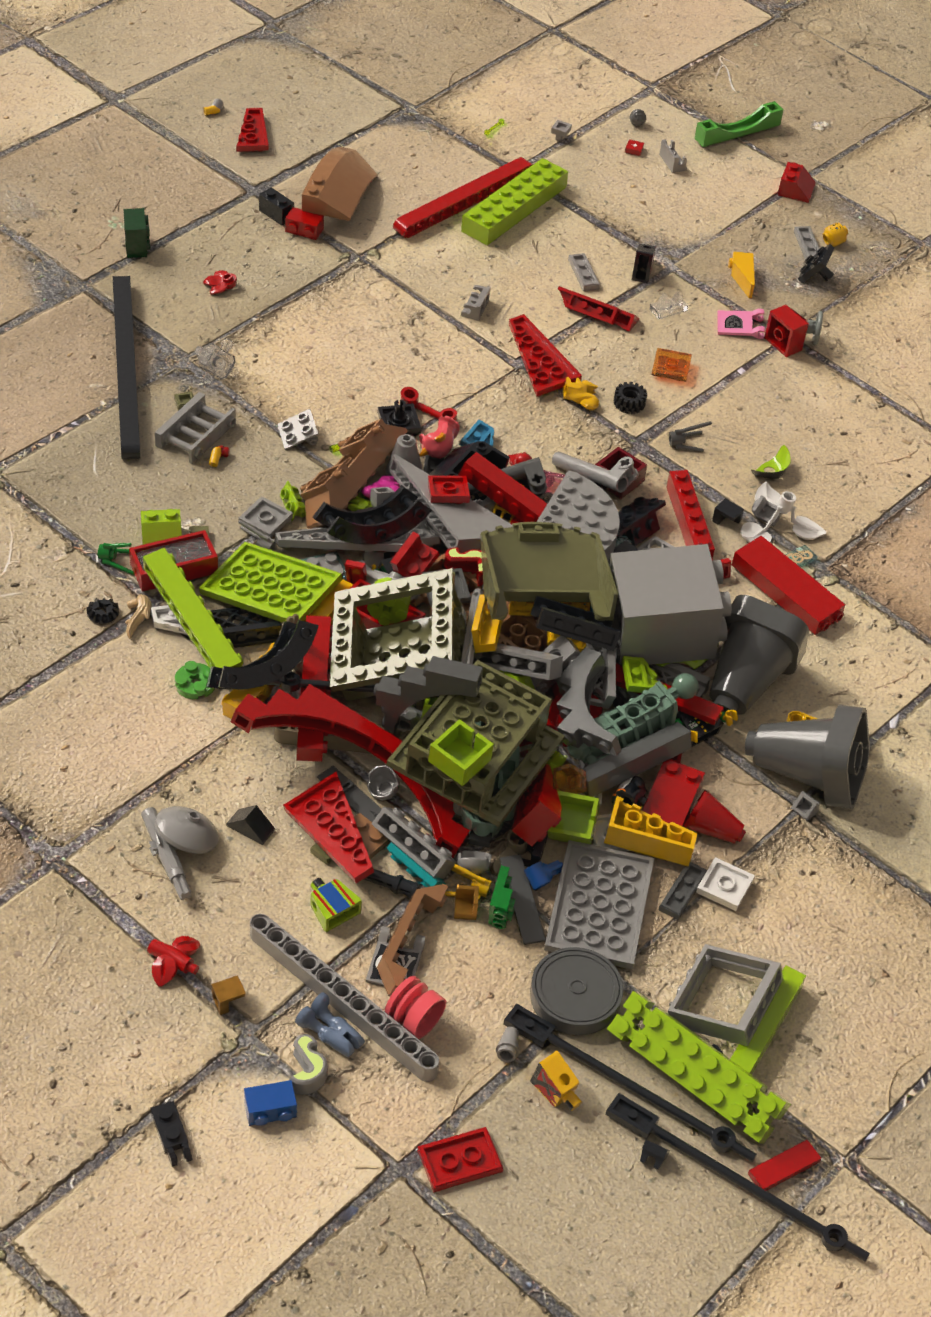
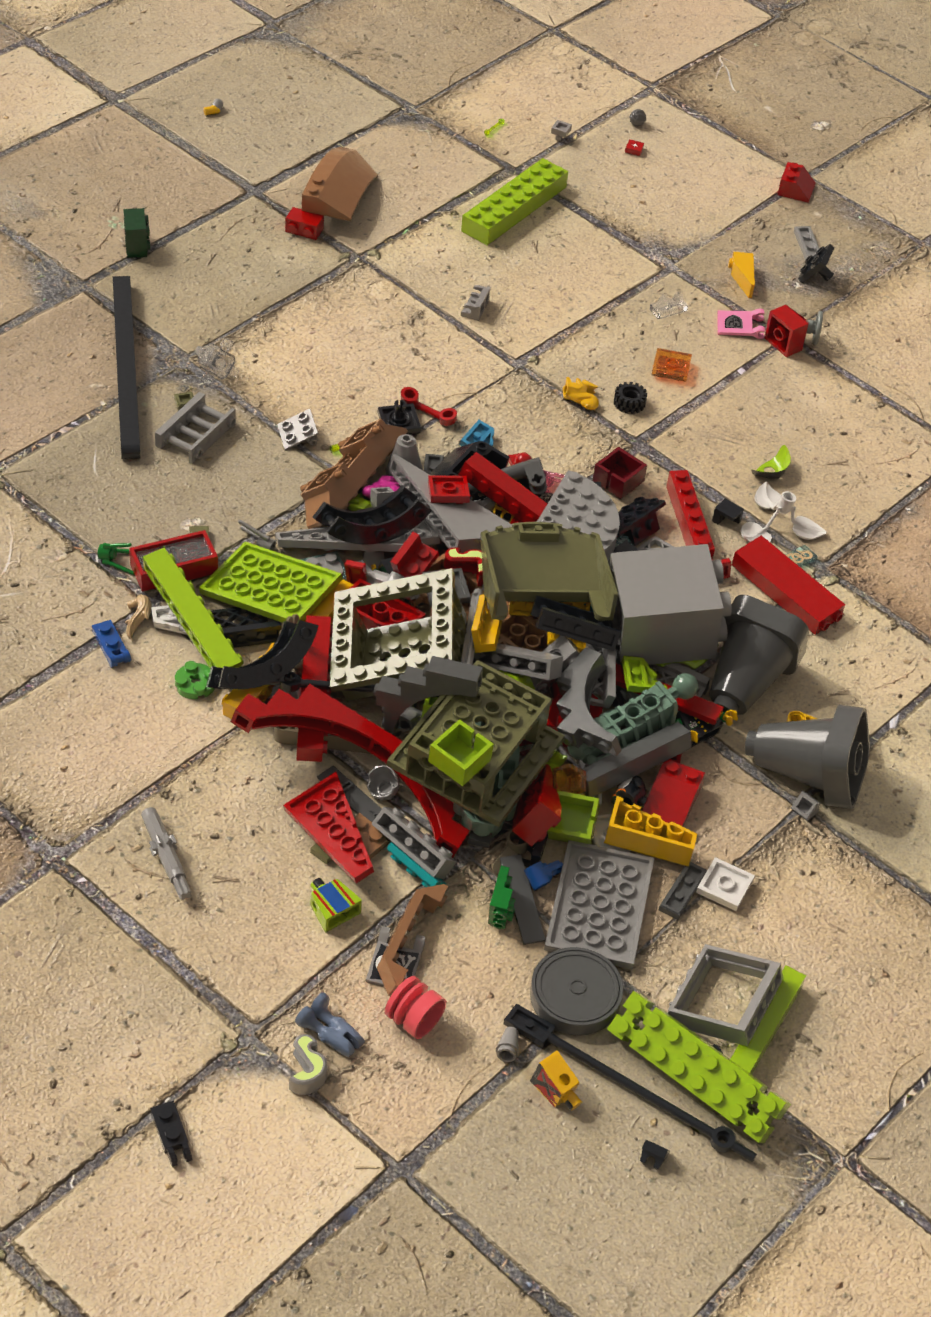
(99, 616): black gear -> none
(111, 643): none -> blue plate
(160, 525): lime slope -> none
(172, 958): red plant -> none
(187, 829): light grey dish -> none
(217, 453): yellow arm -> none
(220, 281): red plate -> none
(227, 991): pearl gold panel -> none
(252, 824): black slope -> none
(253, 132): red wing -> none
(266, 516): light grey plate -> none
(270, 1103): blue brick -> none
(275, 205): black brick -> none
(292, 500): lime hinge -> none
(347, 1005): light grey beam -> none
(389, 611): lime brick -> none
(397, 884): black pin -> none
(440, 442): coral hair -> none
(458, 199): red beam -> none
(460, 1159): red tile -> none
(466, 902): pearl gold panel -> none
(474, 861): light grey hair -> none
(483, 883): yellow plant -> none
(542, 360): red wing -> none
(583, 272): light grey tile -> none
(598, 309): red wedge -> none
(616, 479): light grey axle -> none
(643, 259): black torso -> none
(645, 1122): black bar -> none
(672, 158): light grey hinge -> none
(678, 436): dark grey plant -> none
(714, 820): red cone -> none
(764, 510): light grey bracket -> none
(765, 117): bright green arch -> none
(784, 1165): red tile -> none
(835, 234): yellow head -> none

